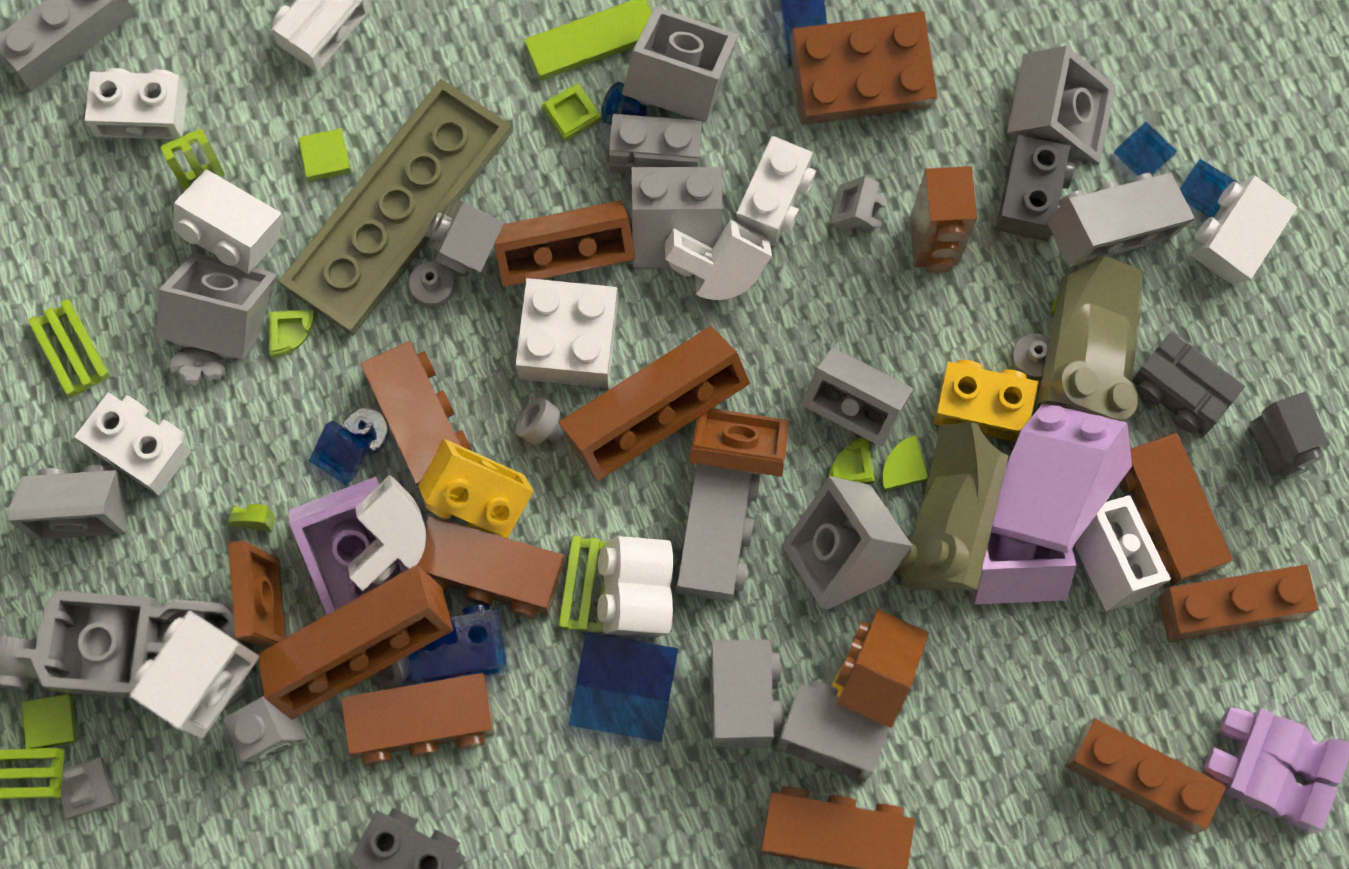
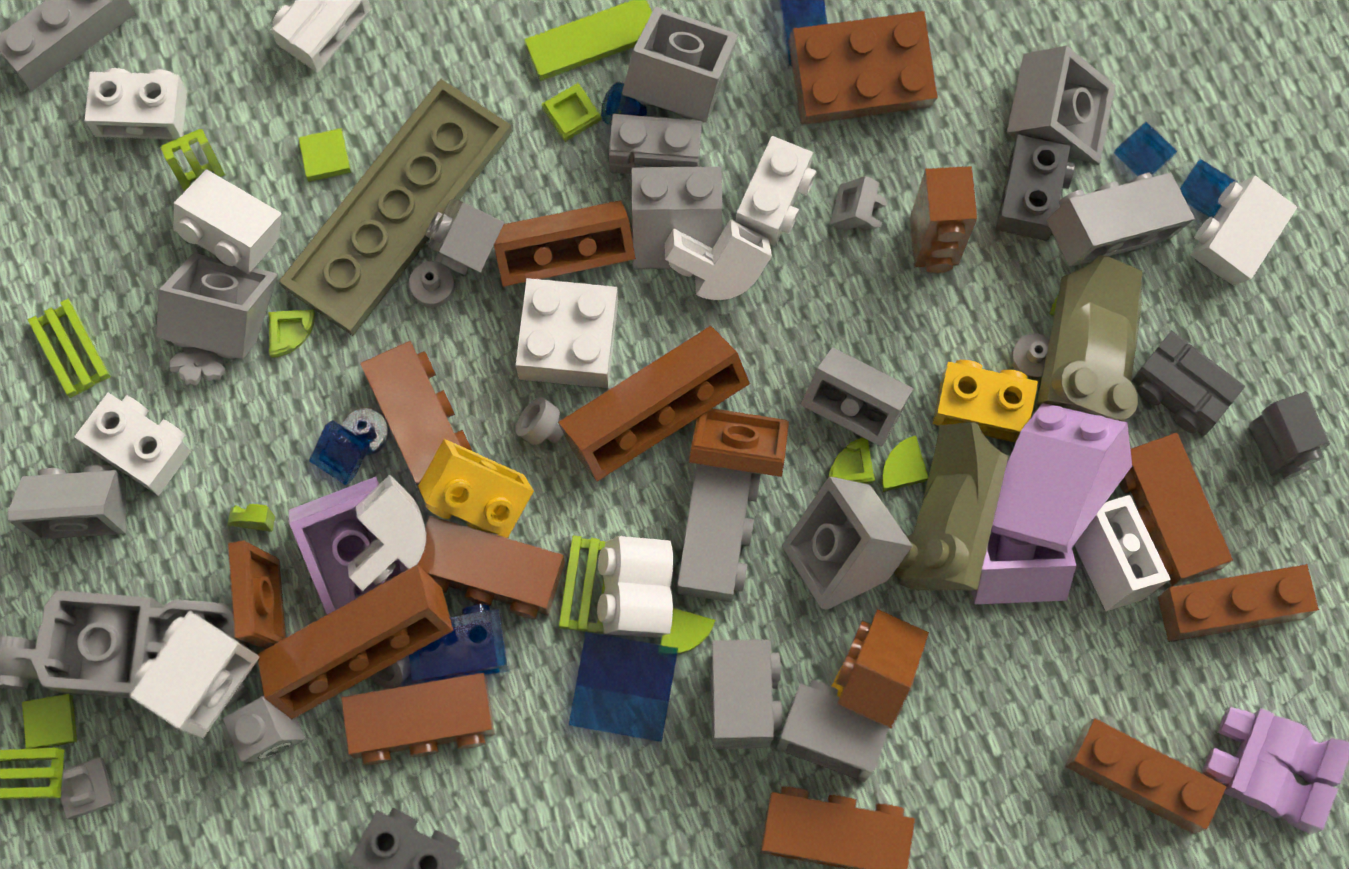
(687, 631): none -> lime tile

